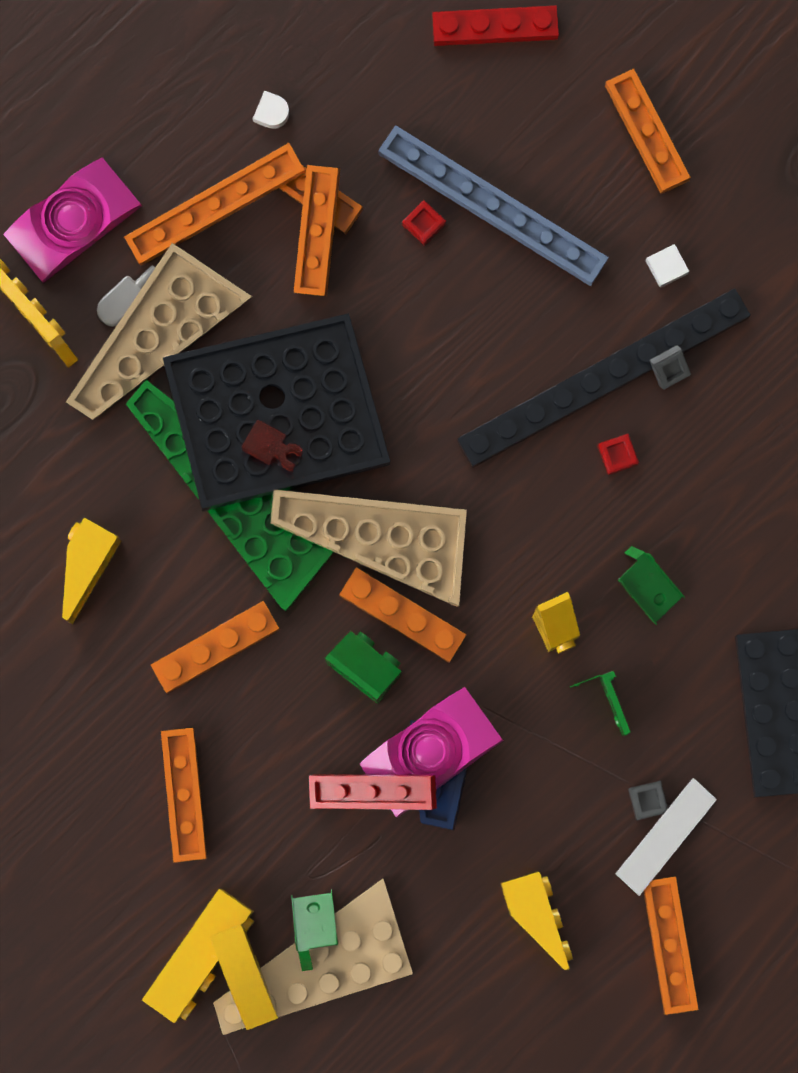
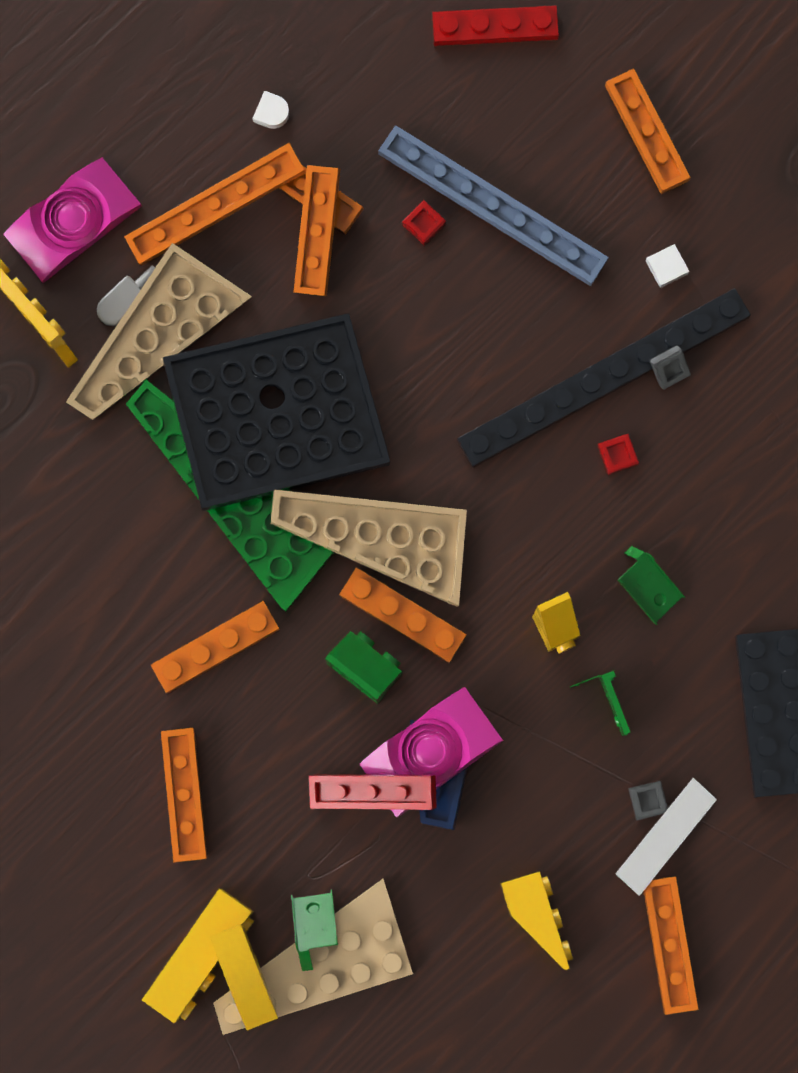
(86, 560): yellow slope -> none
(267, 443): clear red plate -> none

